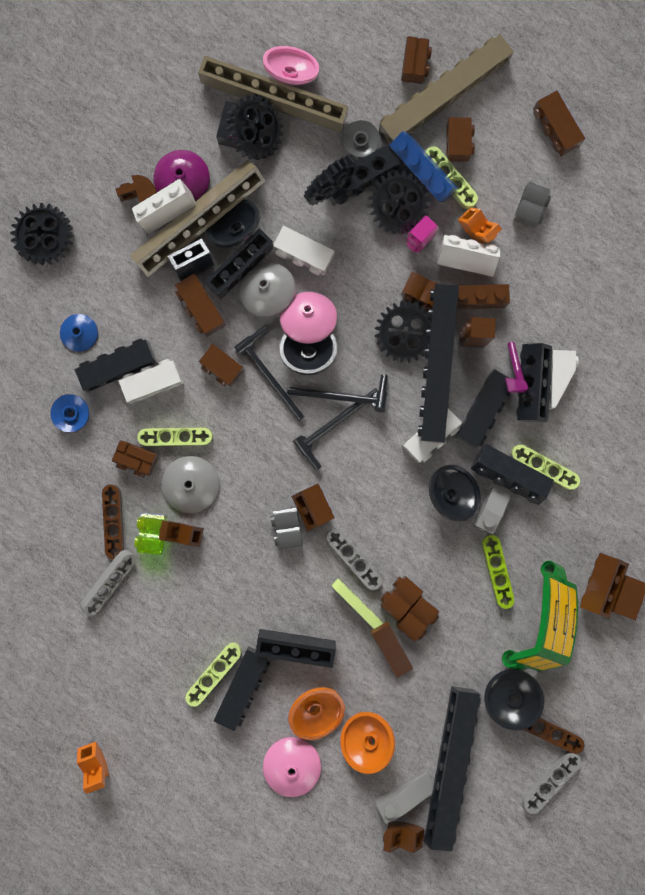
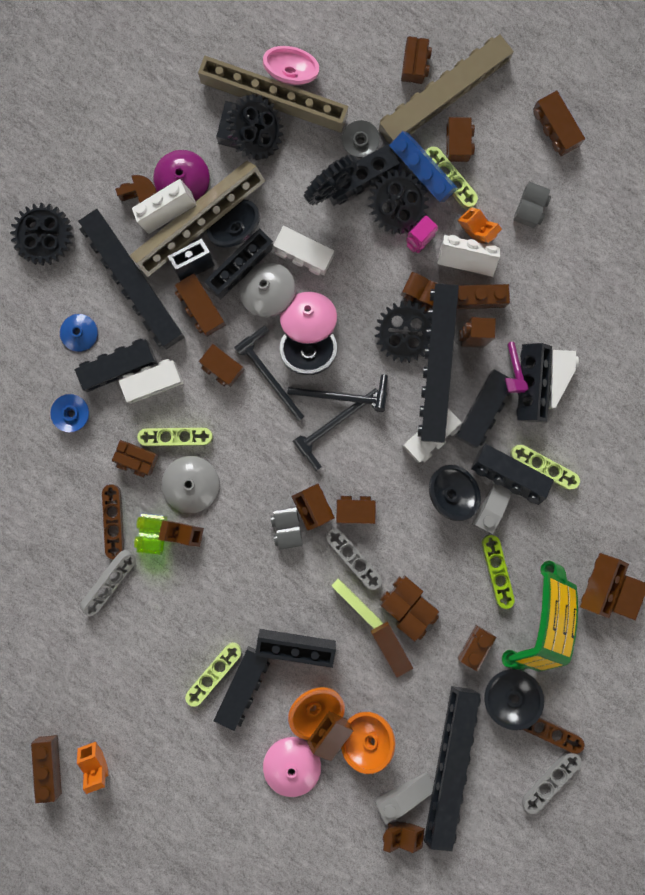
(46, 769): none -> reddish brown brick
(132, 280): none -> black brick
(330, 736): none -> reddish brown brick
(355, 511): none -> reddish brown brick
(476, 648): none -> reddish brown brick

